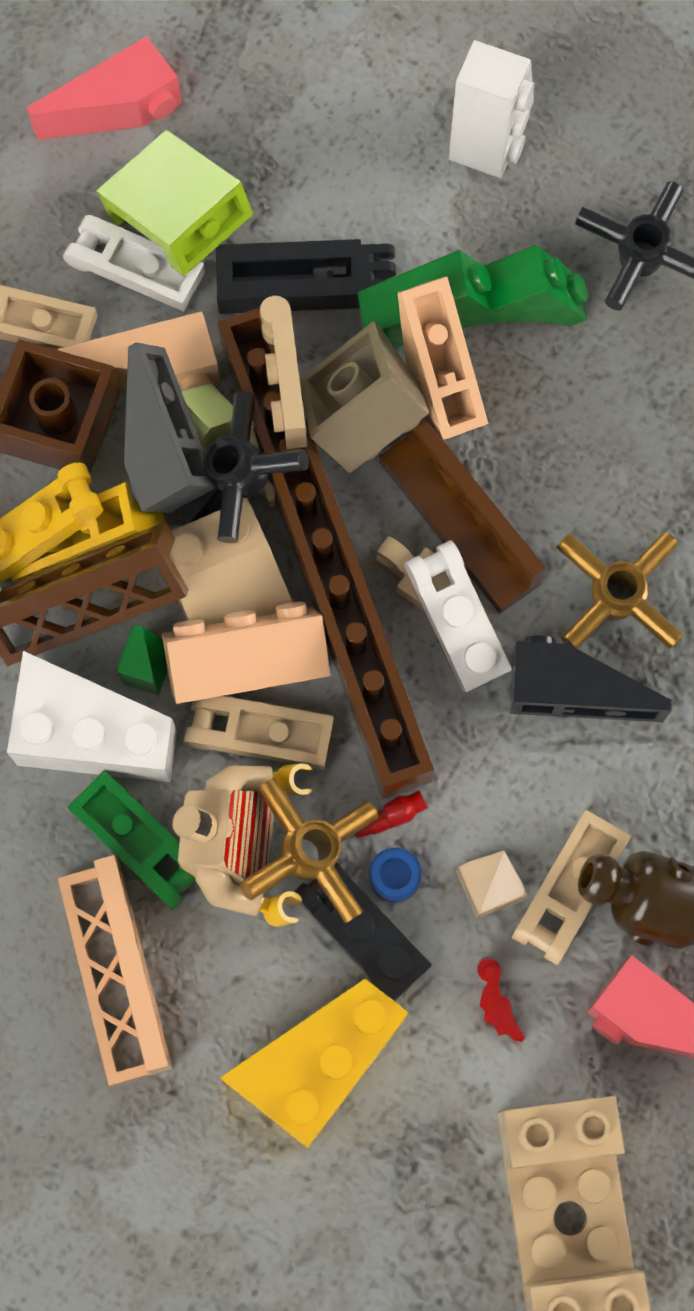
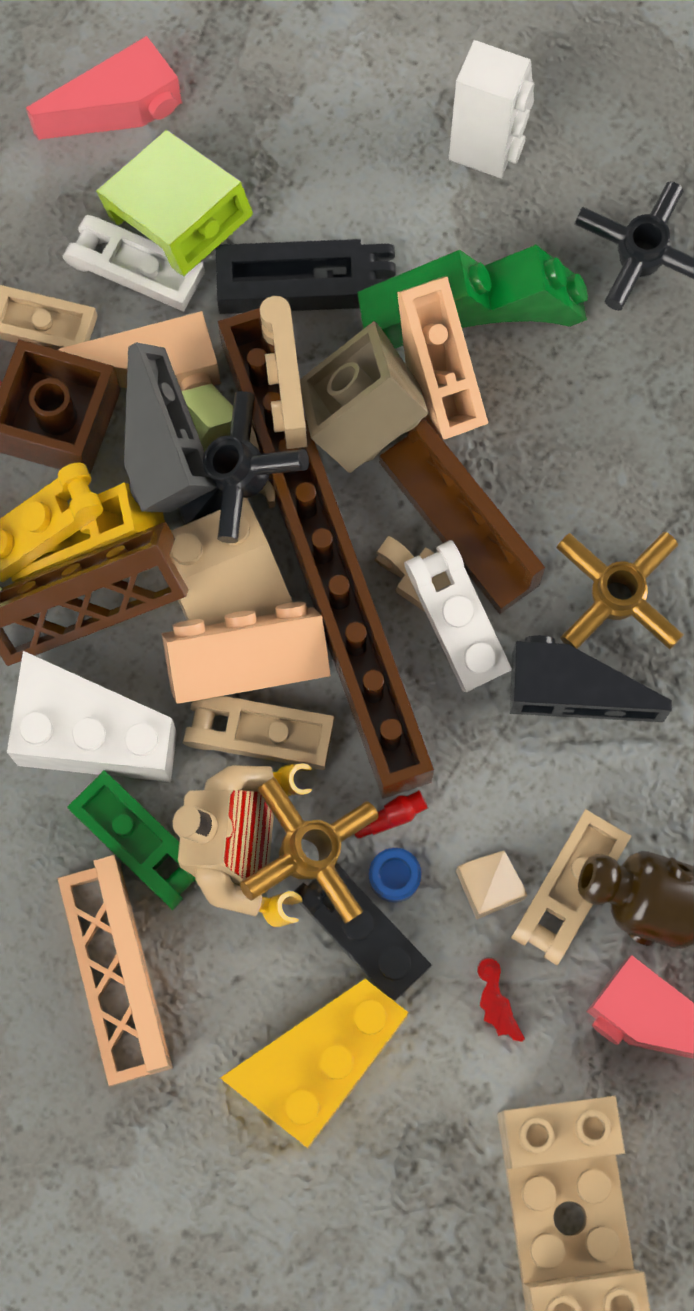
(143, 661): green slope -> none

